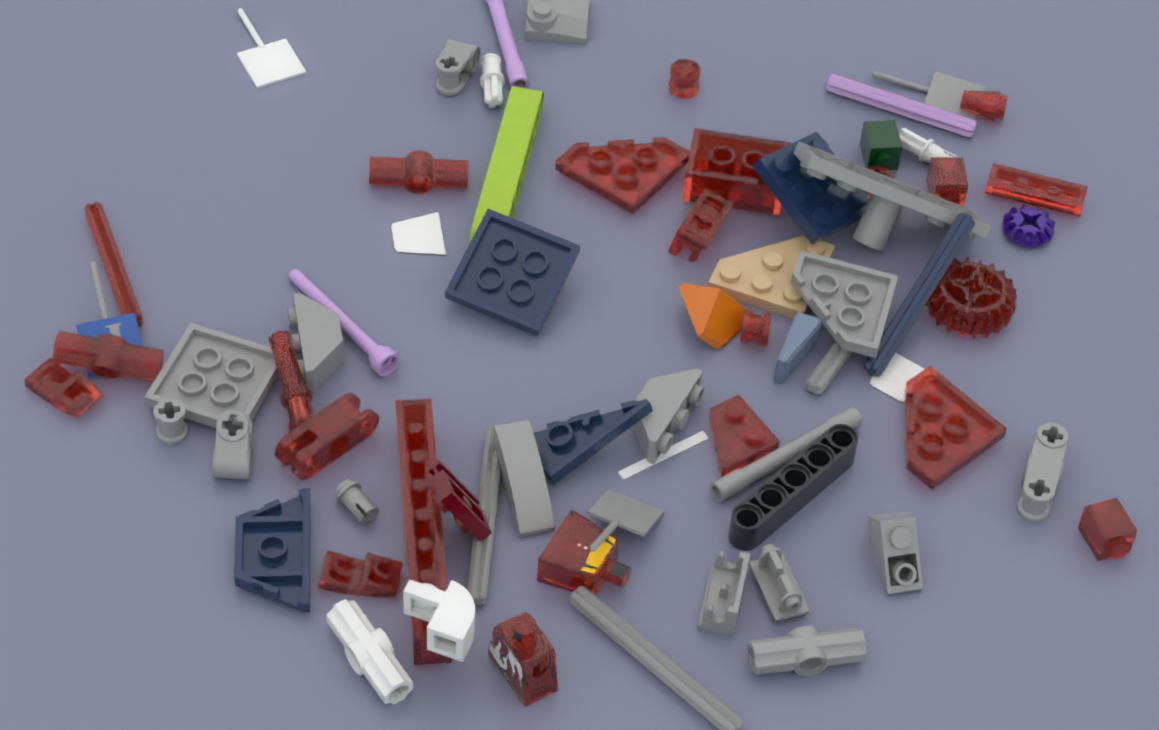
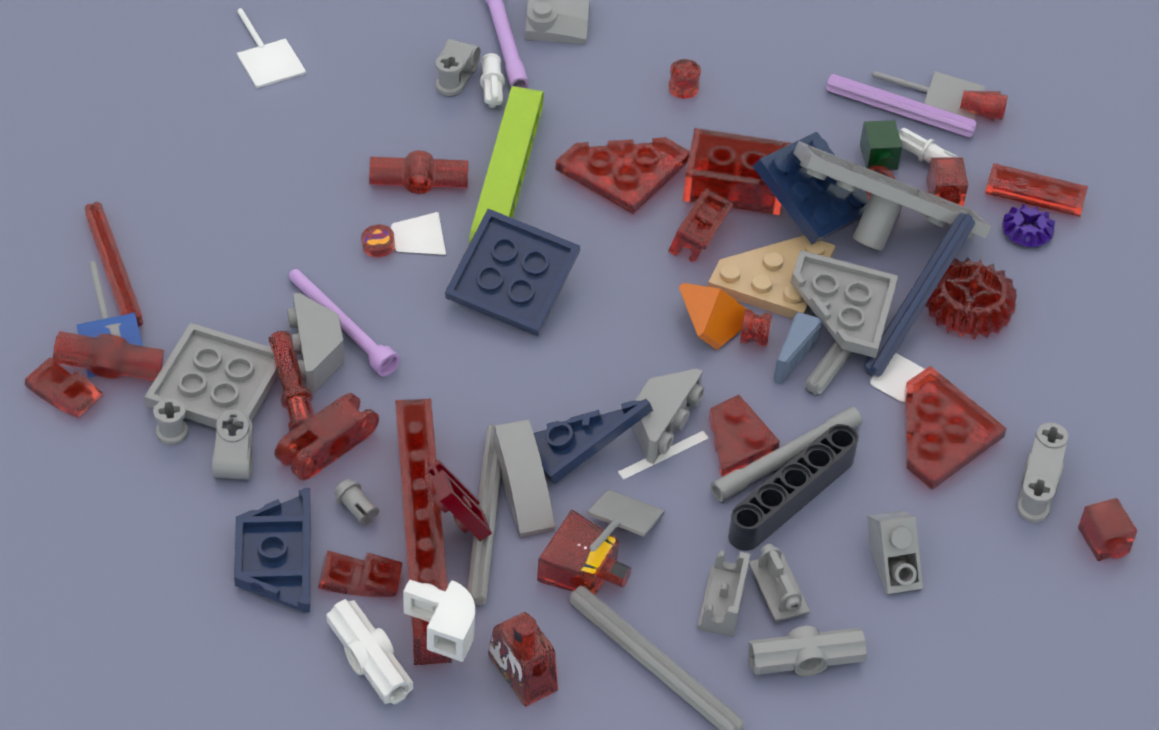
(378, 240): none -> clear red tile

